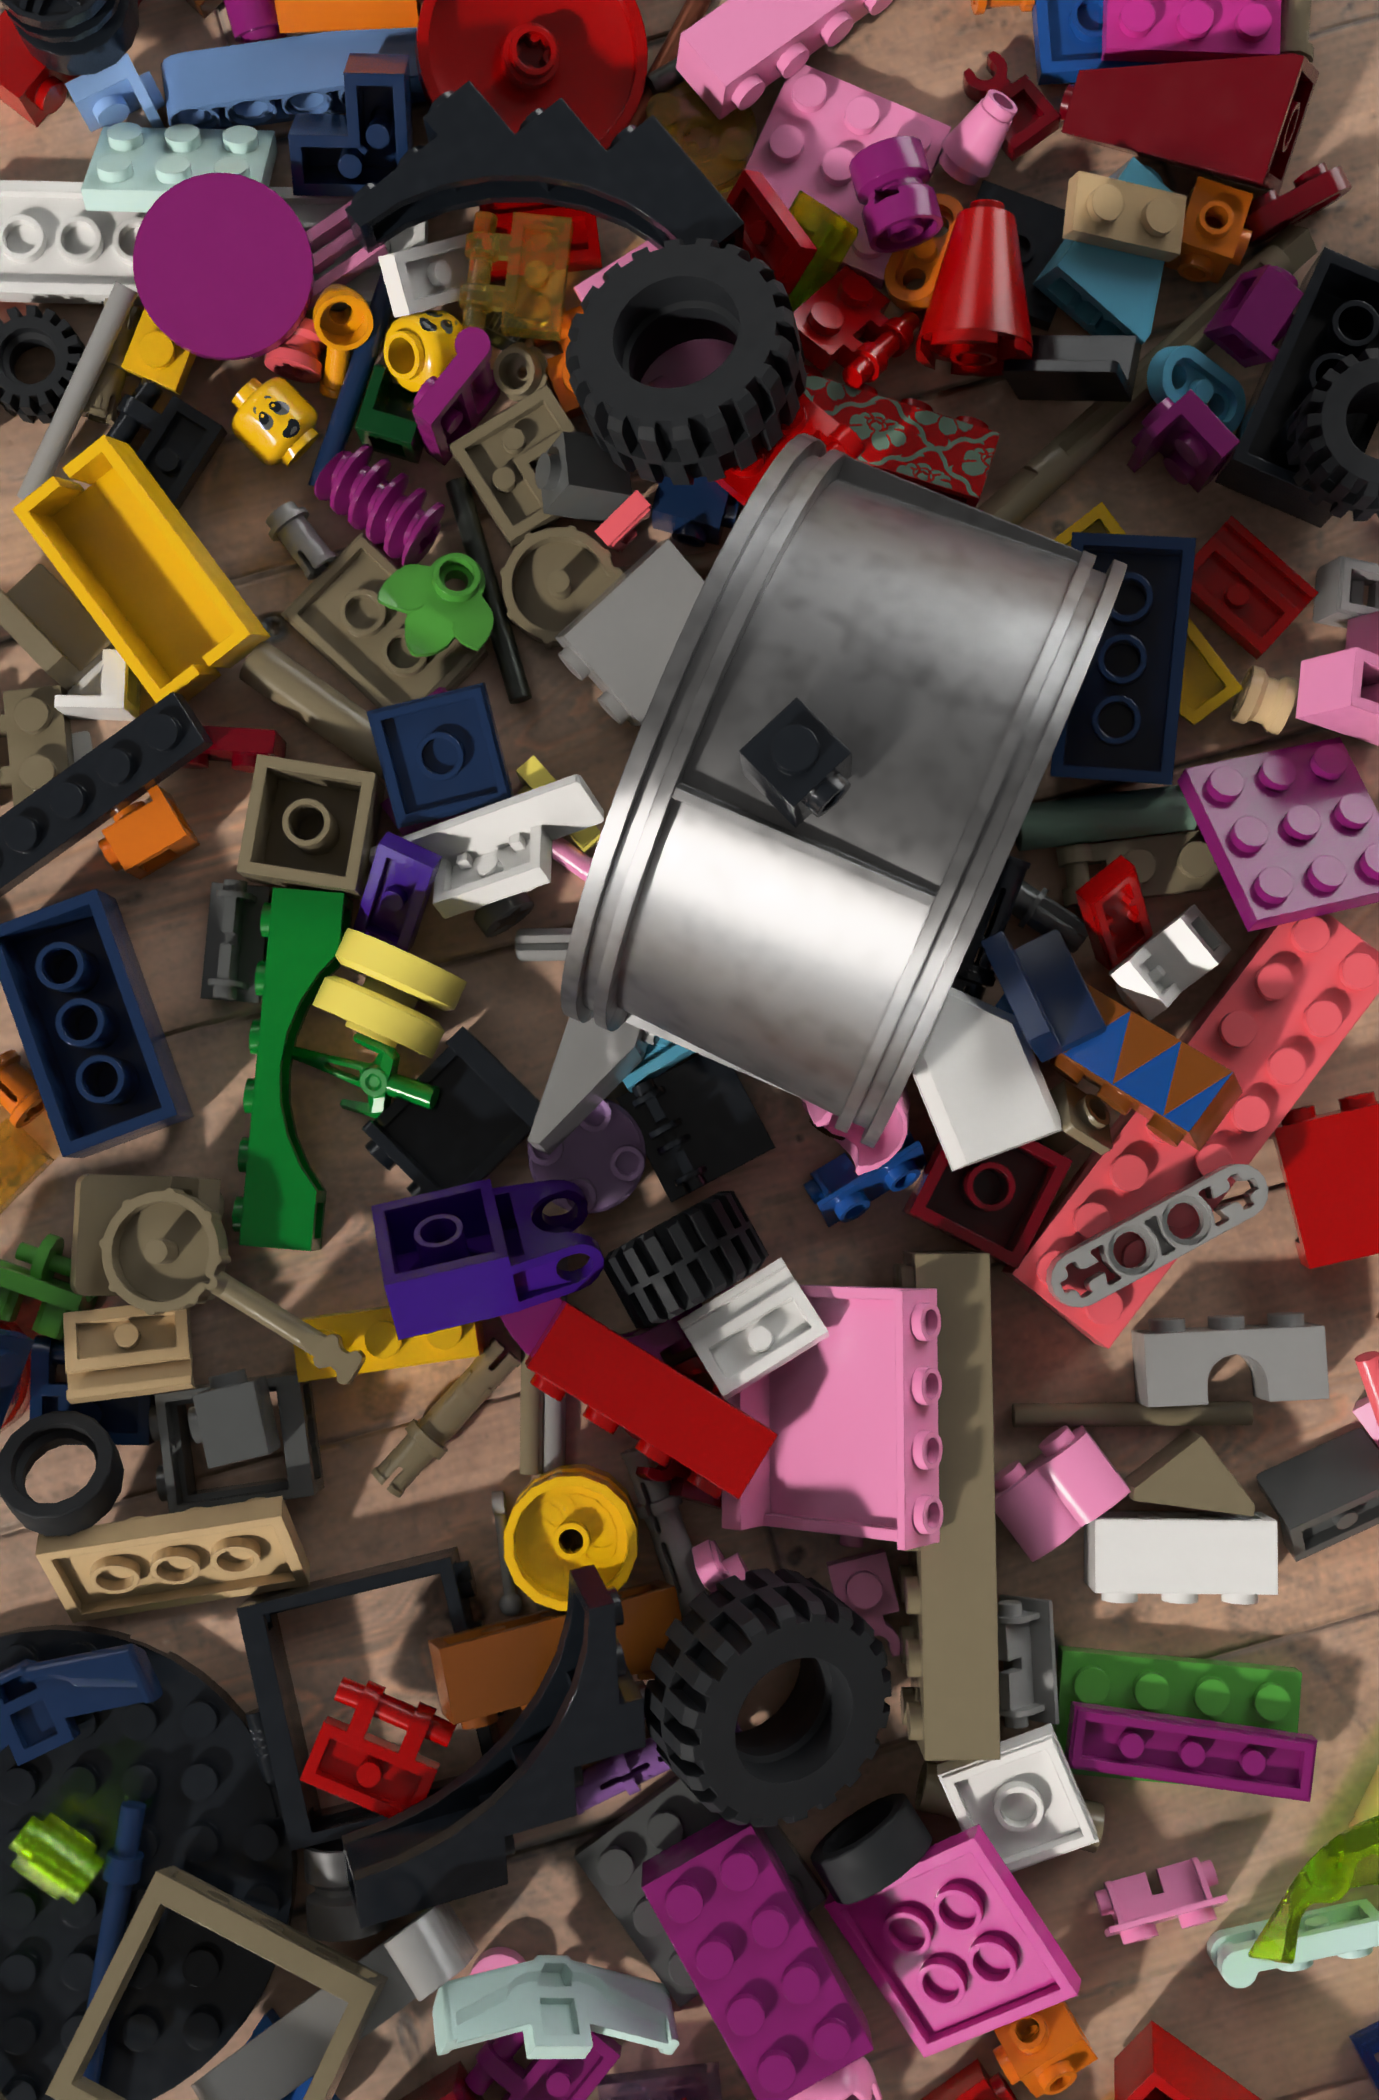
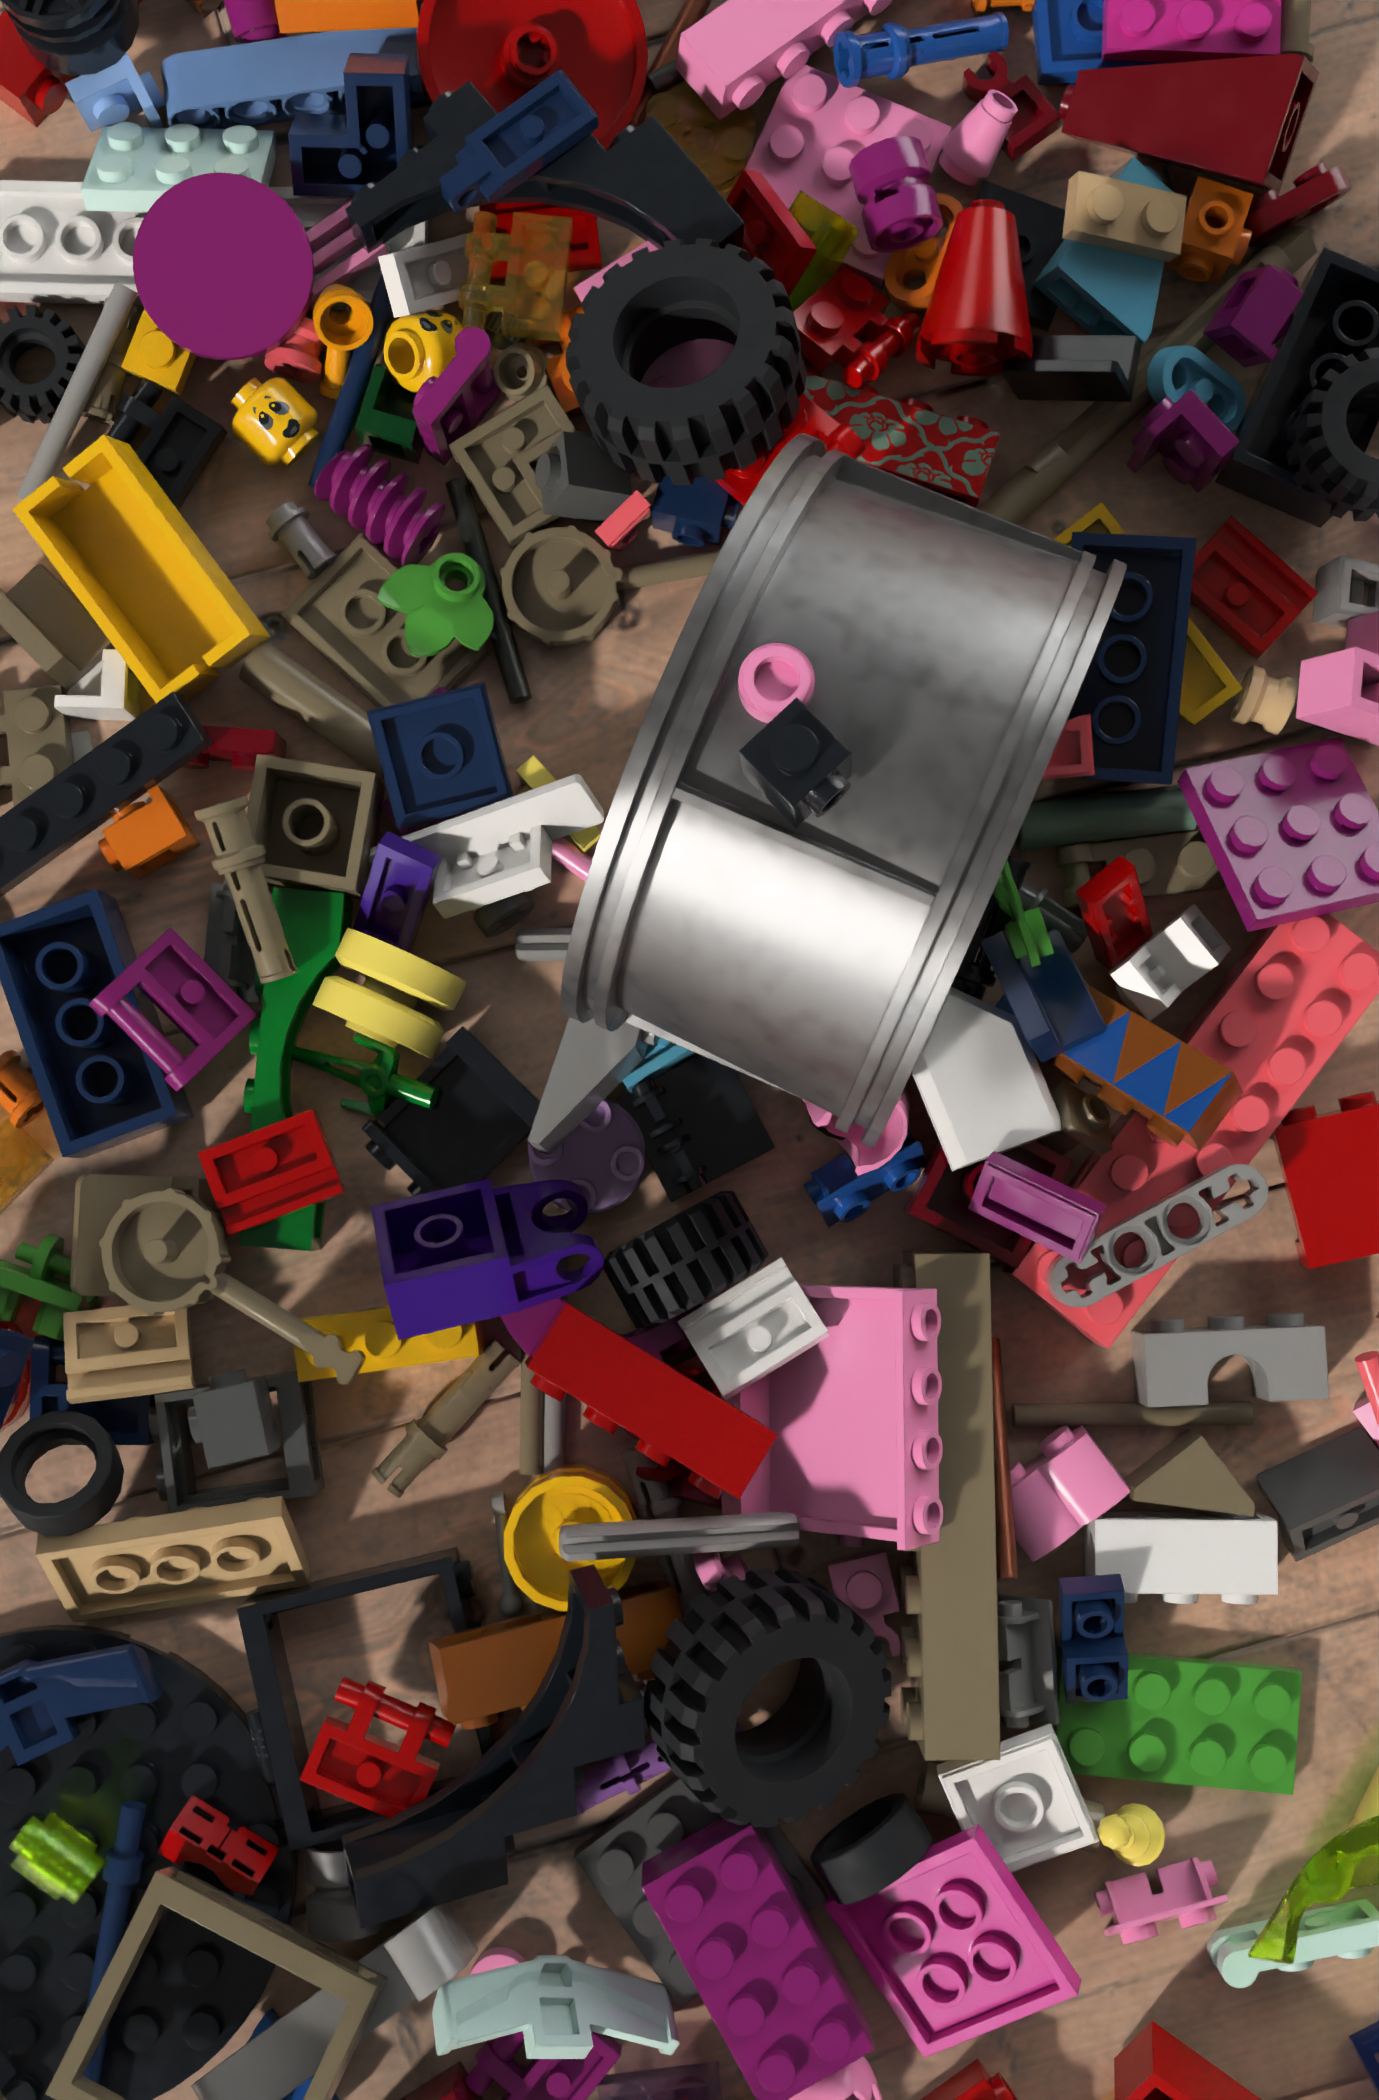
(179, 1847): none -> red piece
(187, 994): none -> magenta plate
(240, 862): none -> dark tan pin
(271, 1172): none -> red plate
(519, 142): none -> dark blue hinge
(632, 630): light grey brick -> none
(678, 1536): none -> light grey axle
(773, 679): none -> bright pink tile
(897, 49): none -> blue pin
(1004, 1518): none -> copper bar
(1027, 931): none -> bright green plate
(1037, 1207): none -> magenta tile
(1044, 2050): orange brick -> none
(1073, 751): none -> coral tile
(1093, 1638): none -> dark blue slope
(1133, 1834): none -> light yellow piece
(1190, 1751): magenta tile -> none

